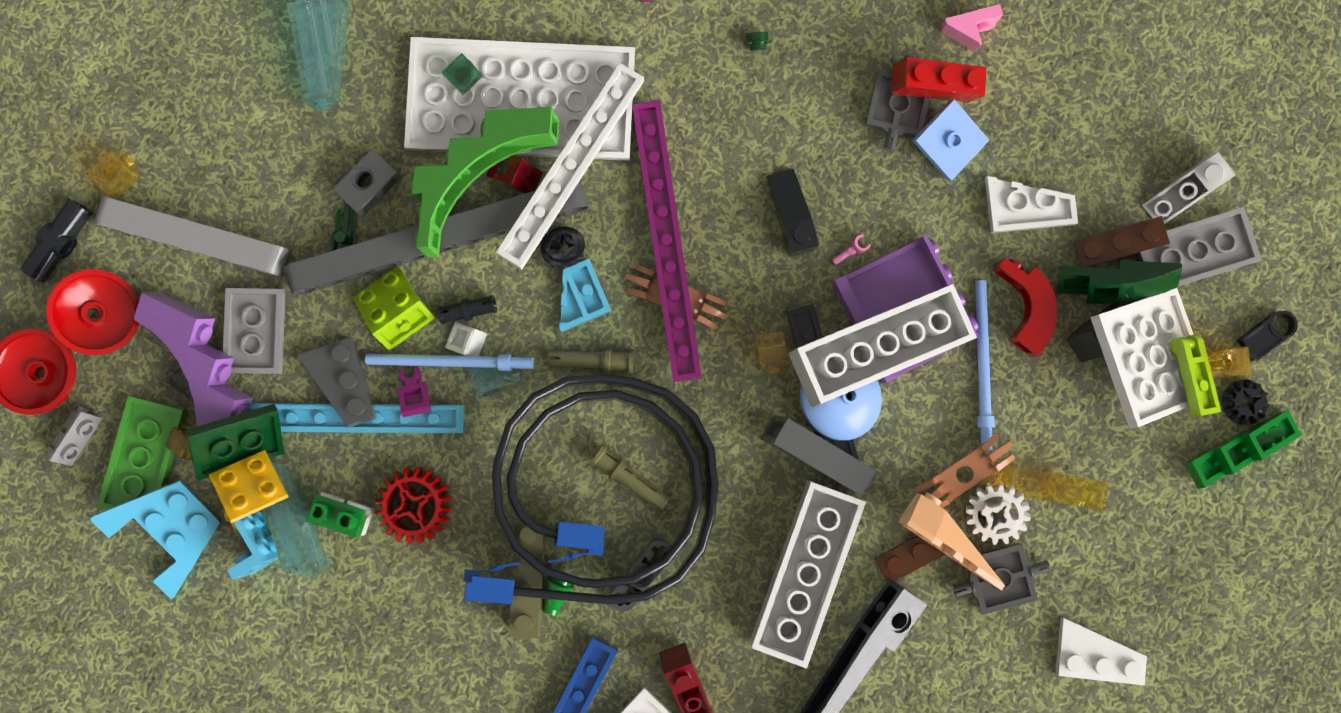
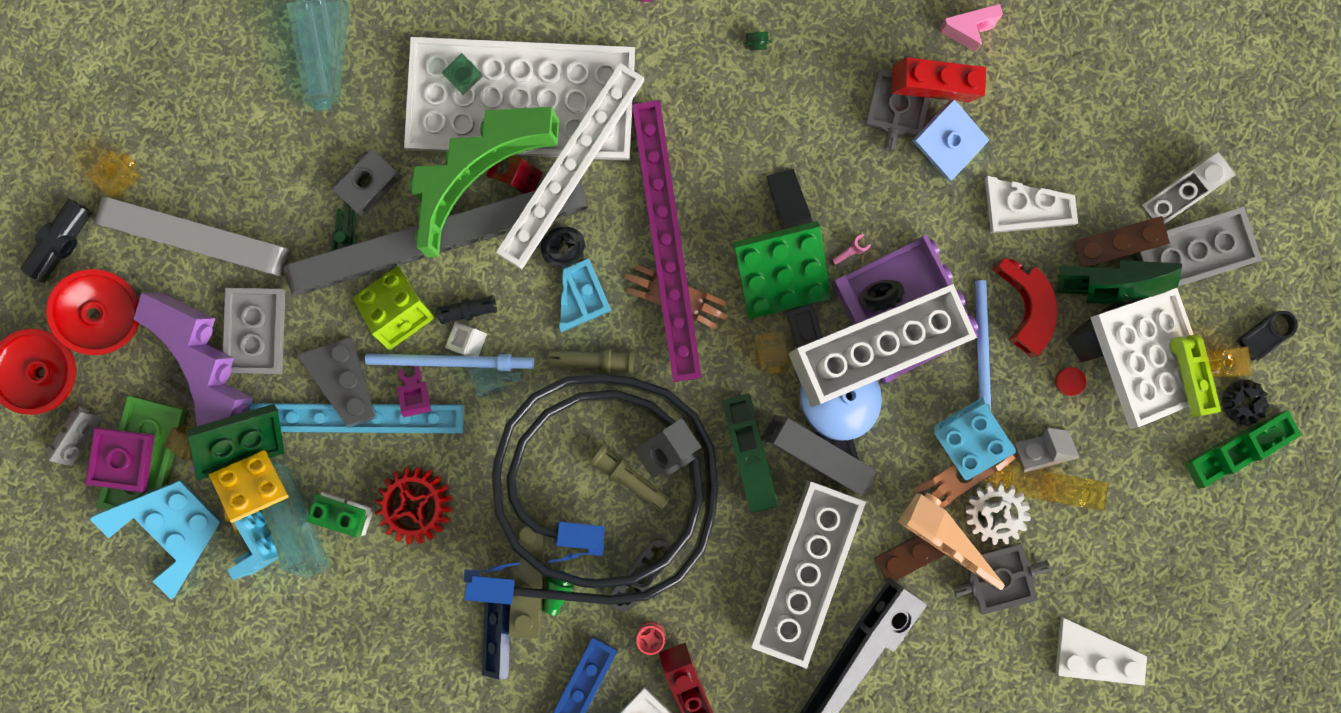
(120, 459): none -> magenta plate
(496, 641): none -> dark blue plate
(653, 641): none -> coral wheel
(668, 450): none -> dark grey brick
(750, 453): none -> dark green slope
(782, 270): none -> green plate
(888, 293): none -> black gear
(974, 439): none -> medium azure bracket
(1047, 450): none -> light grey slope
(1070, 381): none -> red tile

